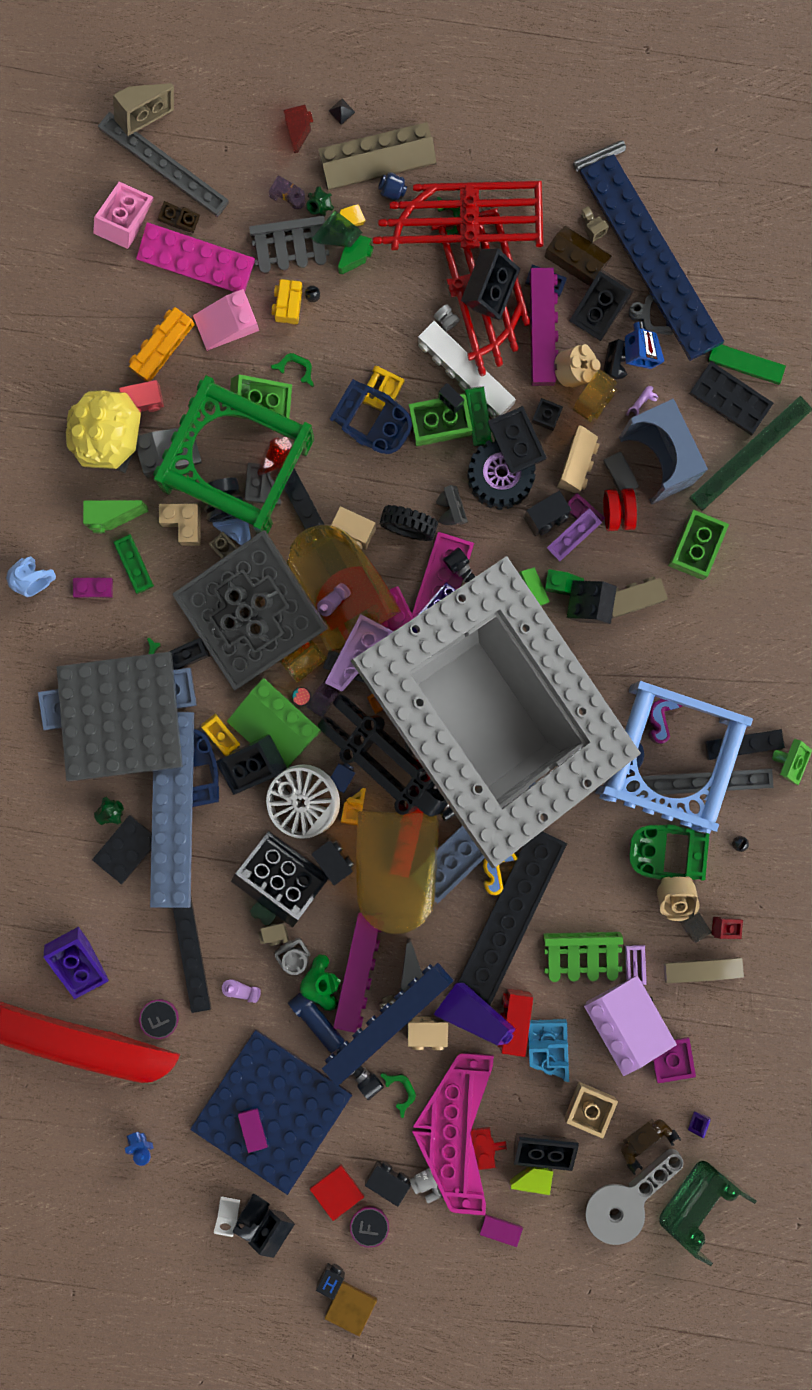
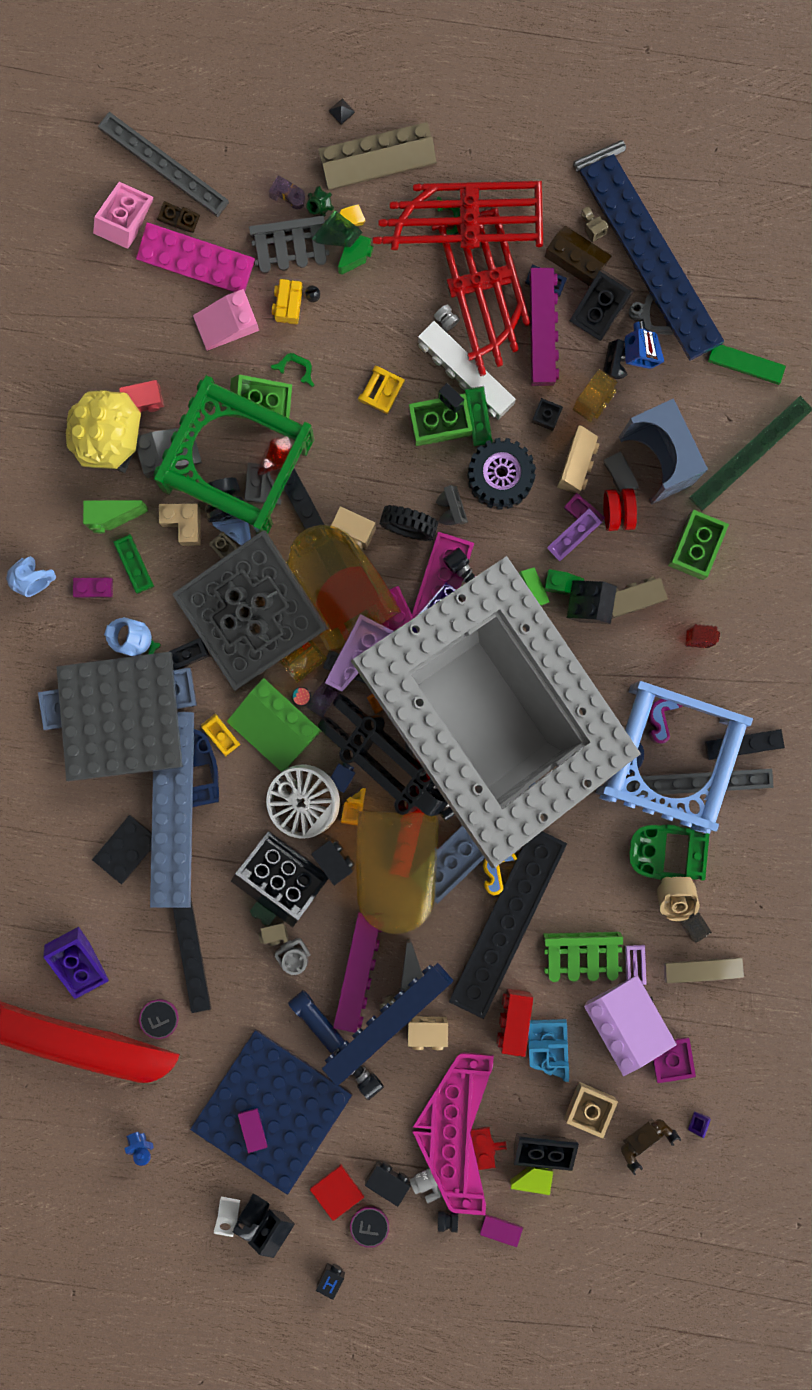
(109, 812): dark green rock -> none
(137, 640): none -> light blue helmet
(142, 105): dark tan slope -> none
(161, 344): light orange brick -> none
(235, 989): lavender piece -> none
(251, 765): black slope -> none
(298, 125): clear red slope -> none
(319, 985): green head -> none
(332, 600): lavender piece -> none
(350, 1308): pearl gold tile -> none
(390, 427): dark blue slope -> none
(392, 186): dark blue head -> none
(408, 1087): green helmet -> none
(447, 1222): none -> black wheel
(470, 1012): dark purple slope -> none
(491, 283): black slope -> none
(517, 440): black plate -> none
(547, 513): black brick -> none
(576, 366): tan brick -> none
(629, 1201): light grey beam -> none
(646, 394): lavender piece -> none
(694, 1202): clear green windscreen -> none
(702, 636): none -> clear red brick
(727, 928): dark red slope -> none
(731, 398): black plate -> none
(737, 841): black hinge -> none
(794, 761): bright green tile -> none

